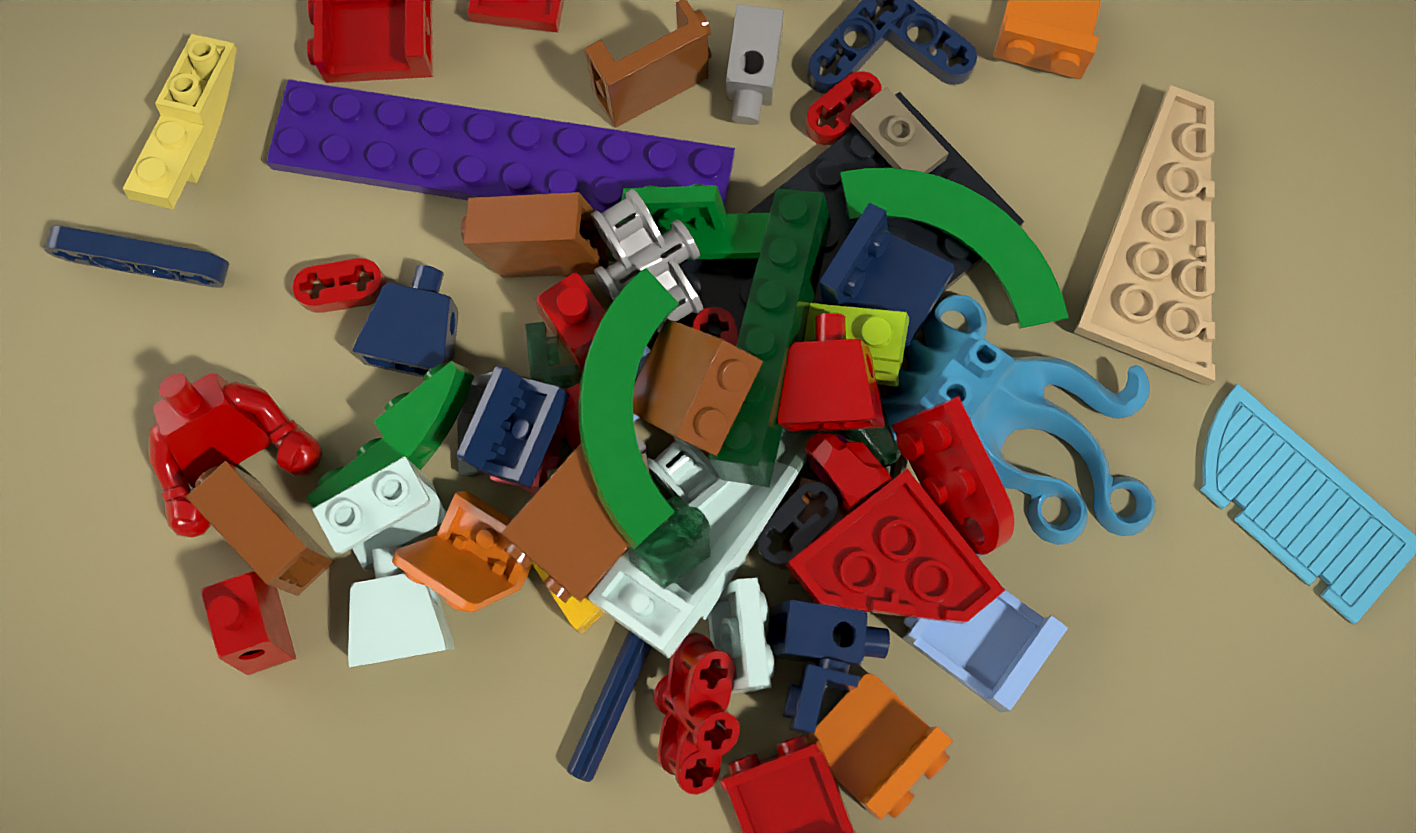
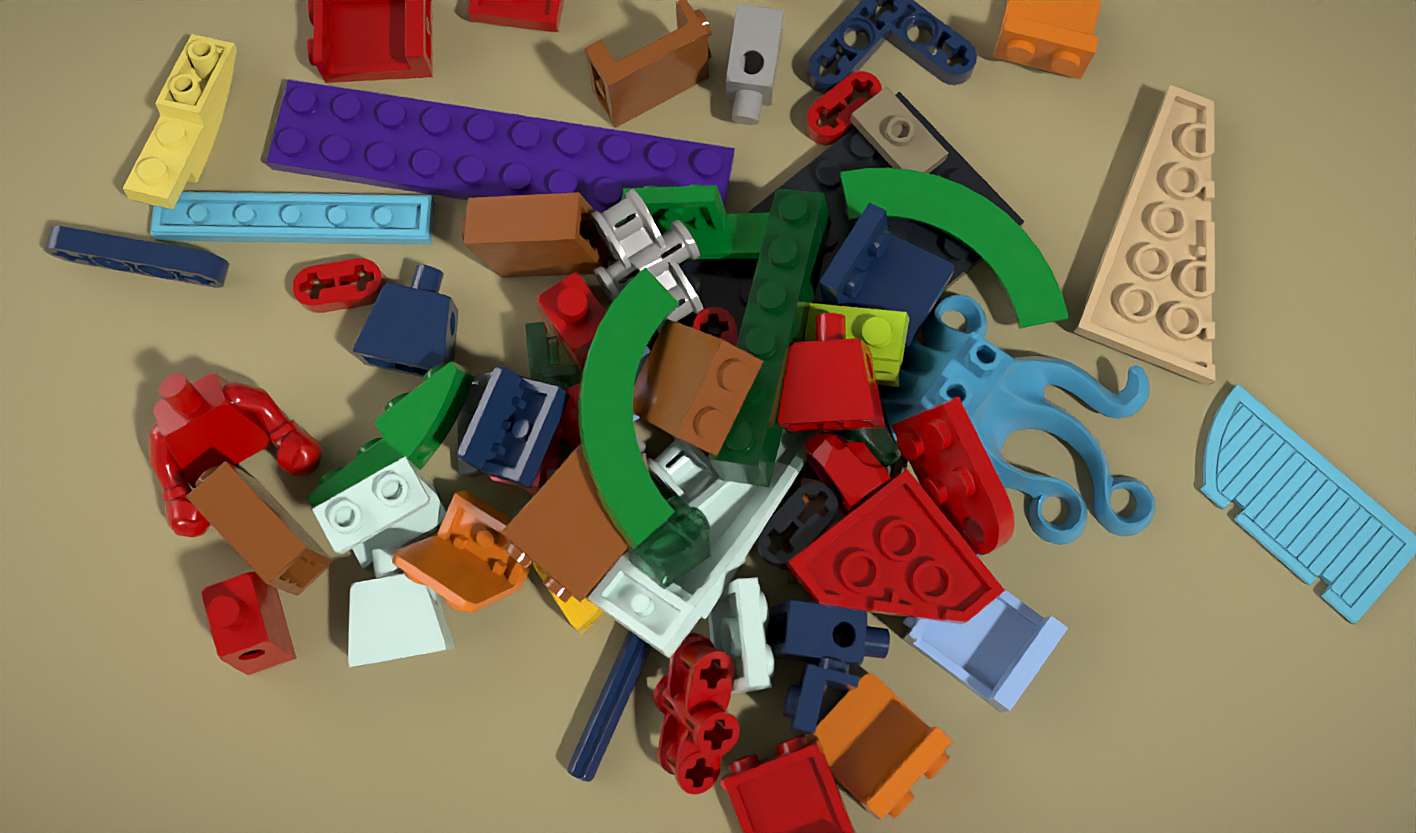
(296, 218): none -> medium azure tile

